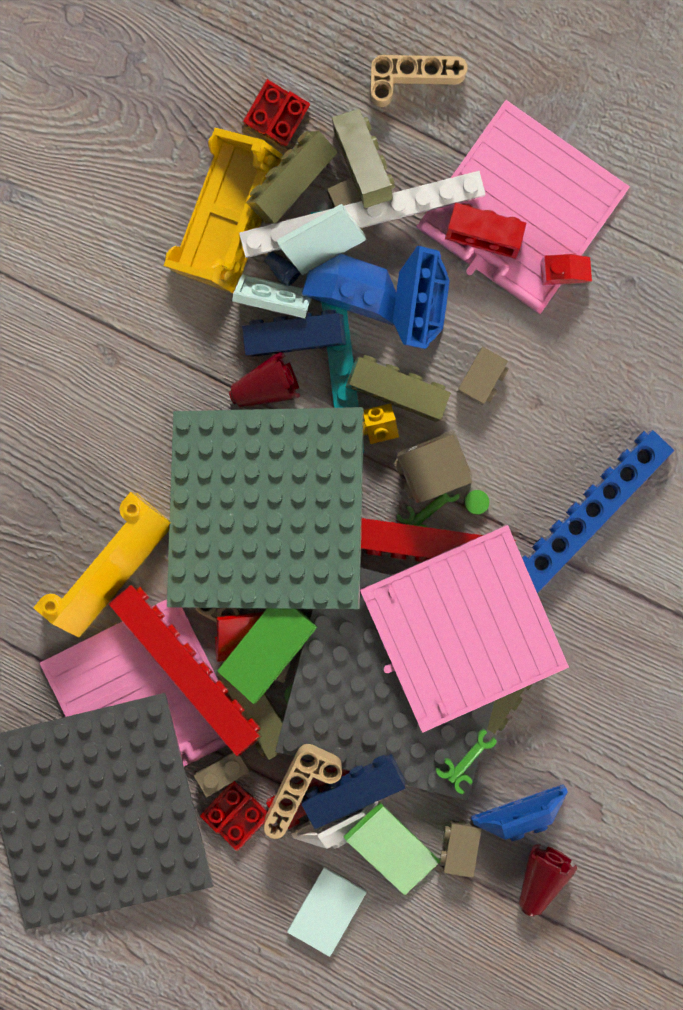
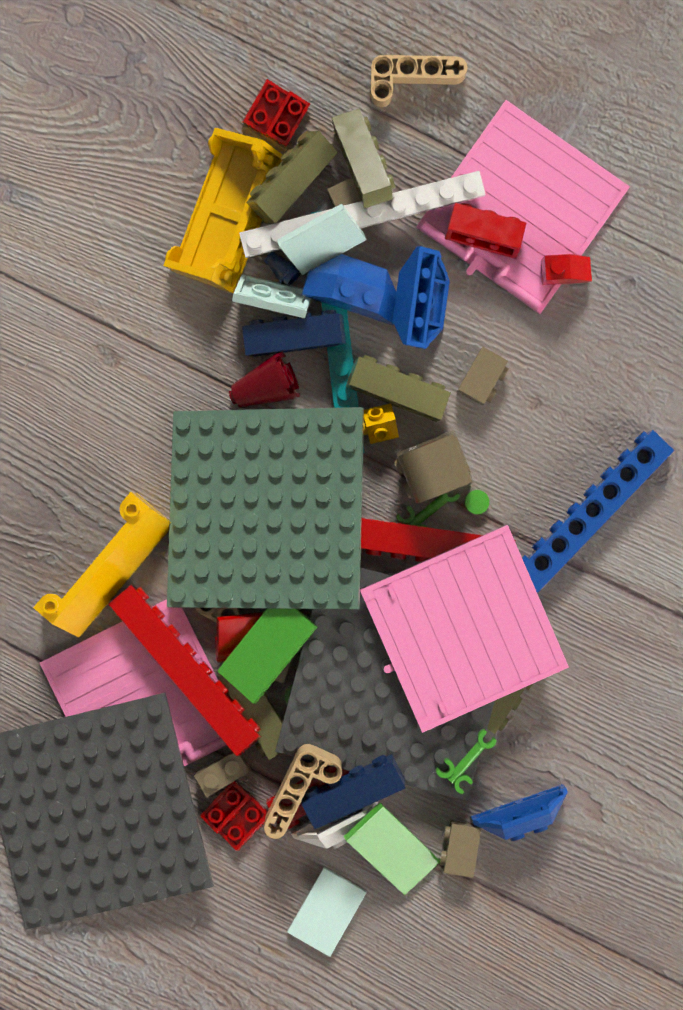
(544, 878): dark red cone -> none

